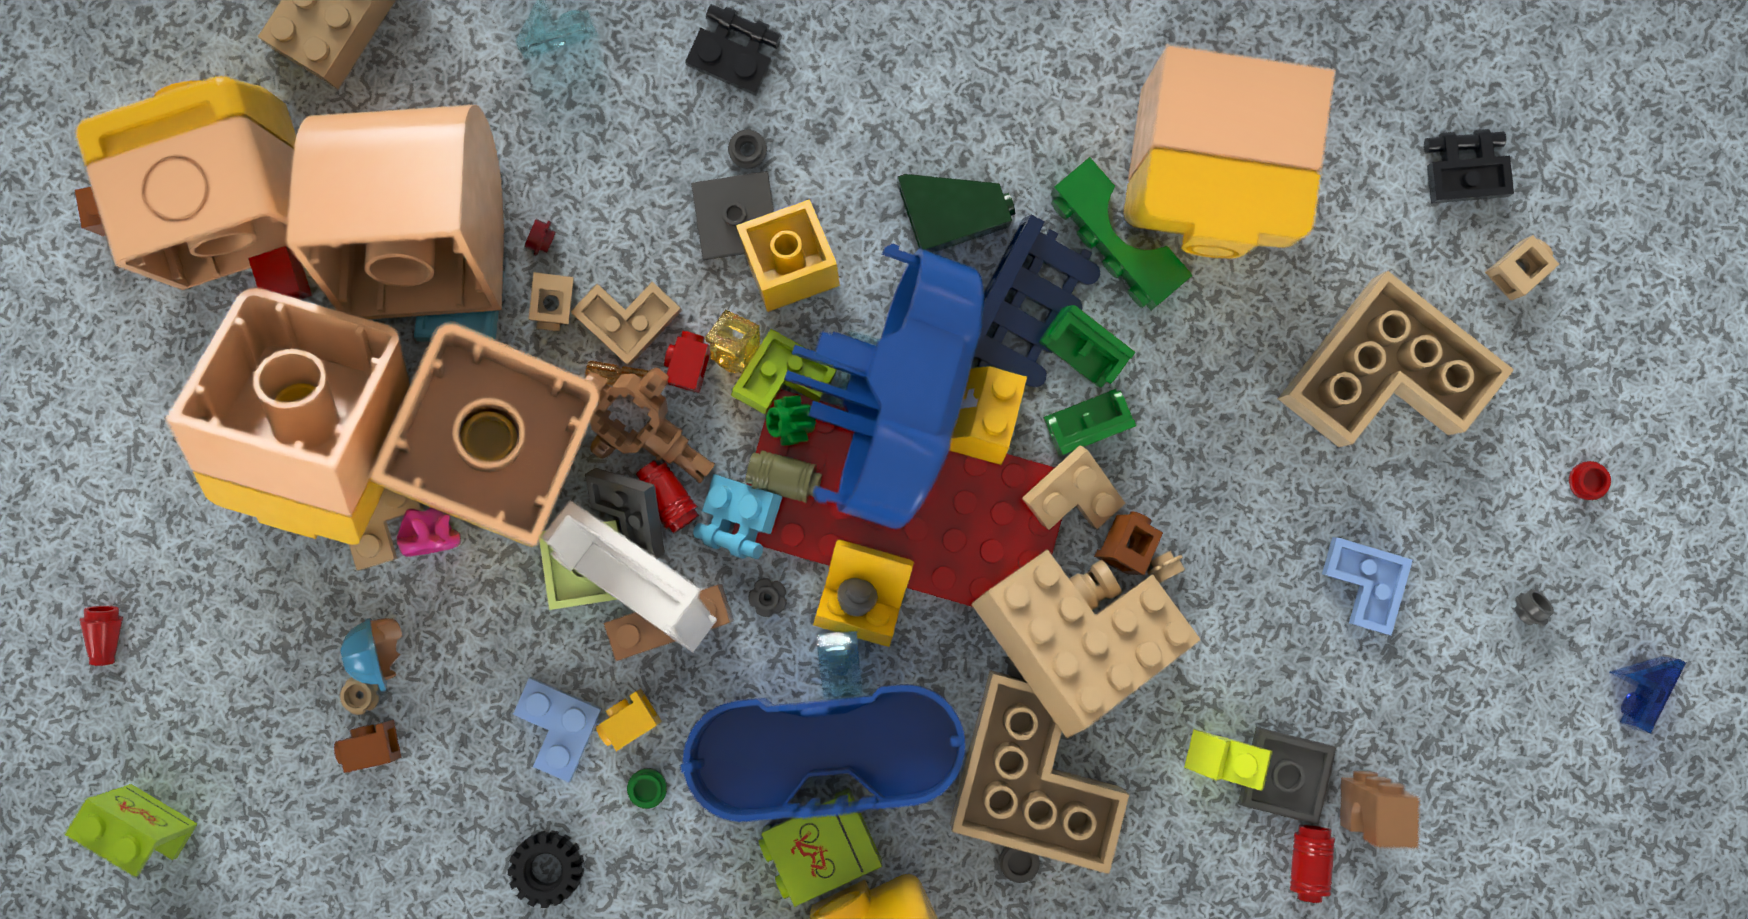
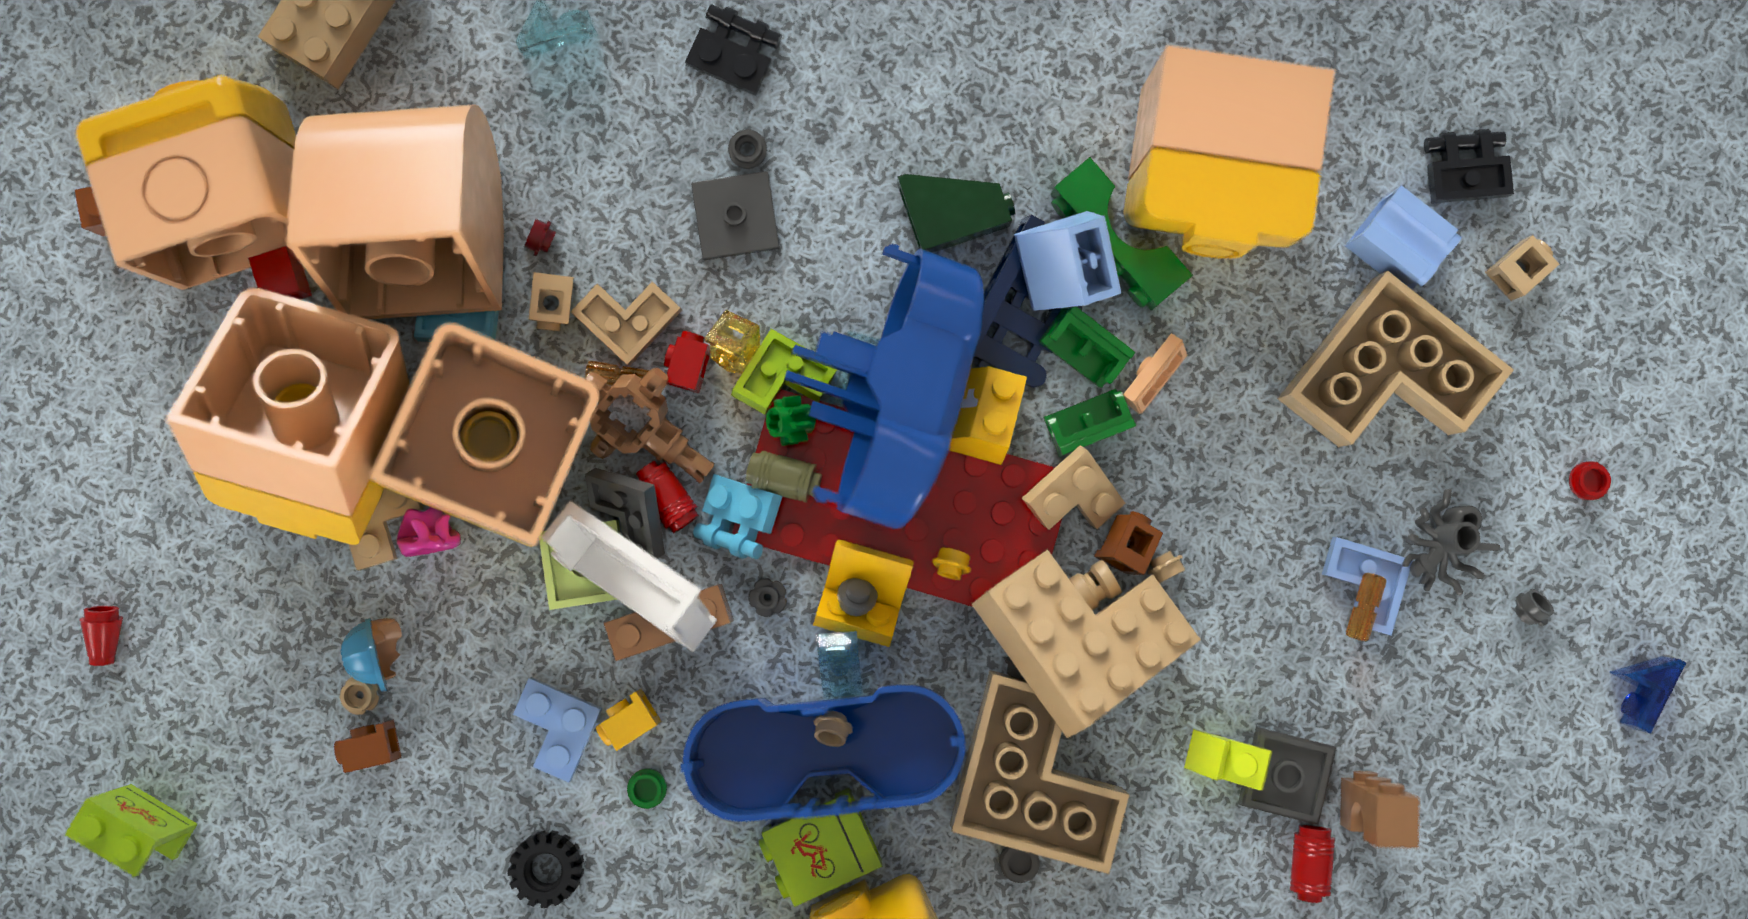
(789, 255): yellow slope -> none
(832, 729): none -> tan plate
(952, 563): none -> yellow plate
(1068, 262): none -> light blue slope
(1154, 373): none -> light nougat plate
(1363, 615): none -> clear orange piece
(1404, 238): none -> light blue piece
(1455, 534): none -> dark grey animal

